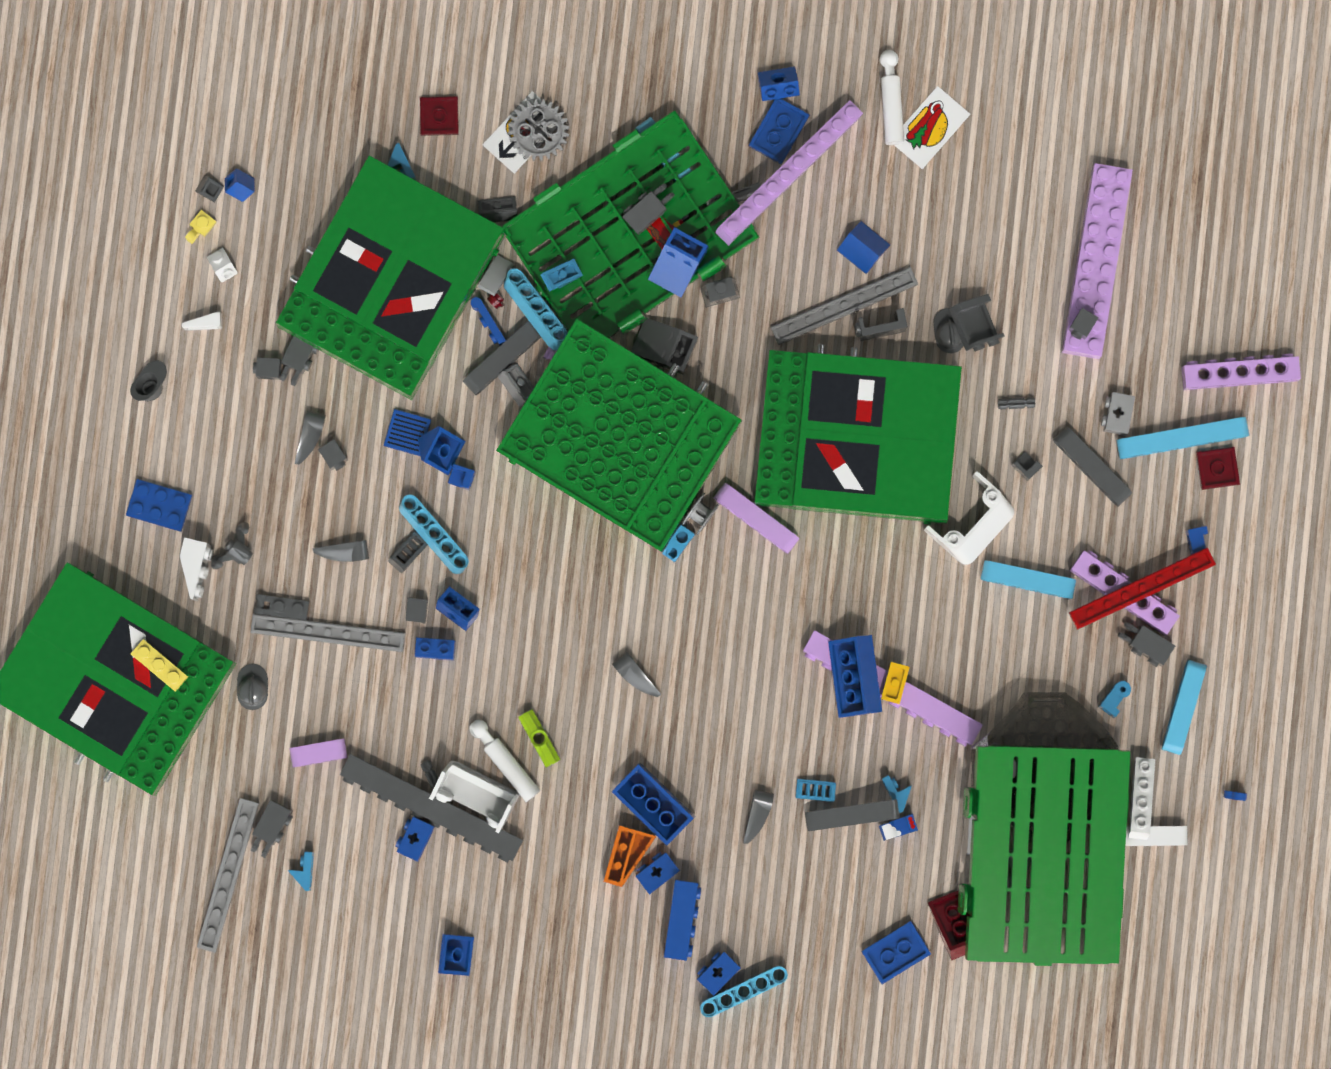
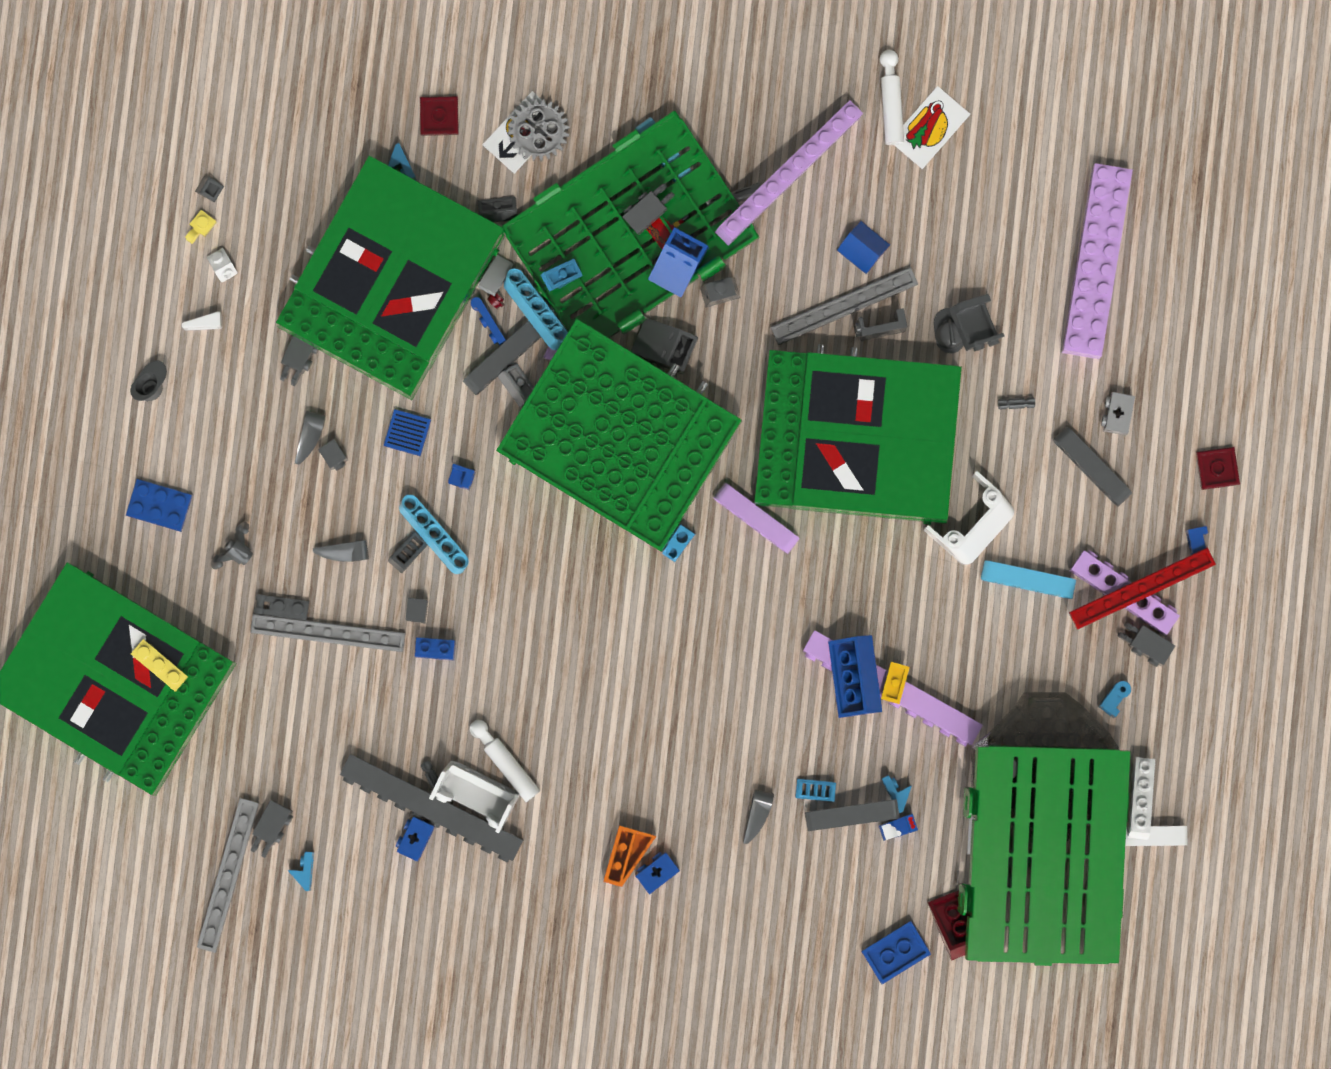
(194, 561): white slope -> none
(239, 185): blue panel -> none
(252, 687): dark grey piece -> none
(267, 368): dark grey brick -> none
(318, 753): lavender beam -> none
(440, 449): blue slope -> none
(456, 954): blue slope -> none
(457, 608): blue brick -> none
(532, 727): lime piece -> none
(634, 675): piece -> none
(653, 804): blue slope -> none
(681, 920): blue brick -> none
(701, 513): light grey piece -> none
(729, 969): blue brick -> none
(753, 991): medium azure beam -> none
(778, 83): blue brick -> none
(779, 130): blue plate -> none
(1026, 466): dark grey panel -> none
(1083, 324): dark grey brick -> none
(1182, 438): medium azure beam -> none
(1184, 707): medium azure beam -> none
(1241, 796): blue tile -> none
(1290, 373): lavender brick -> none

